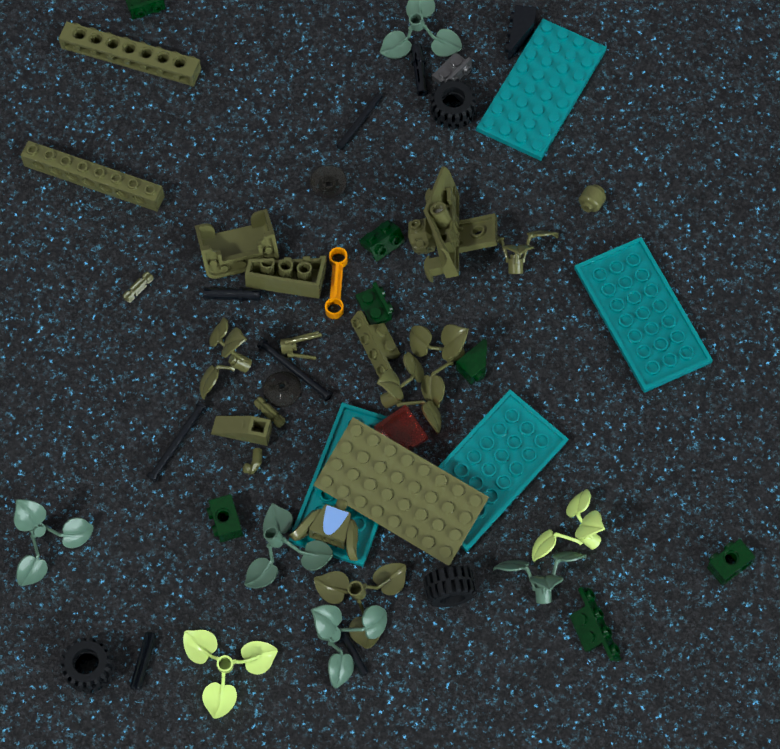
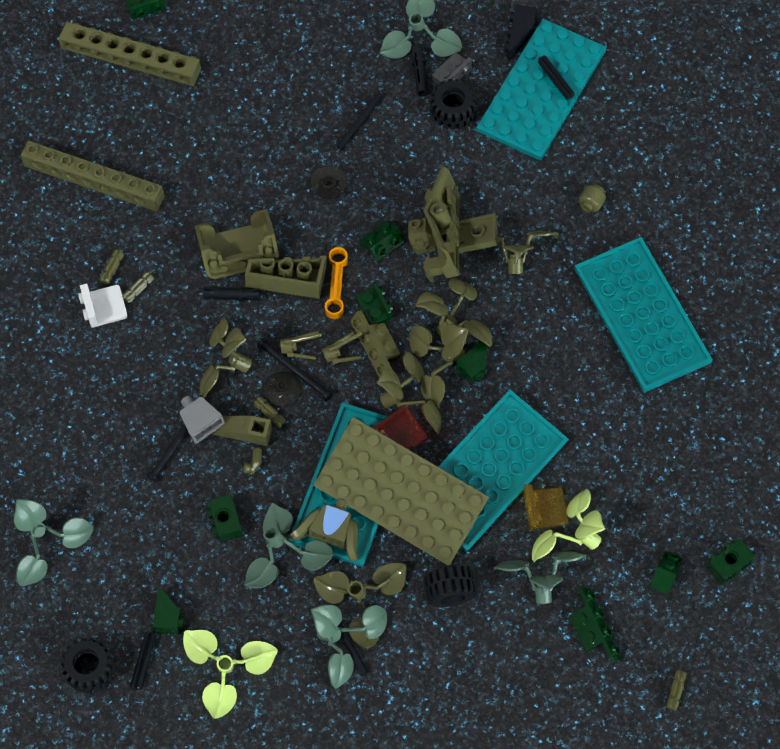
(102, 305): none -> white bracket
(111, 266): none -> olive axle
(167, 615): none -> dark green slope
(200, 418): none -> light grey torso
(332, 352): none -> olive plant
(436, 305): none -> olive plant
(545, 507): none -> clear yellow bracket
(556, 77): none -> black axle
(666, 572): none -> dark green slope
(676, 690): none -> olive axle

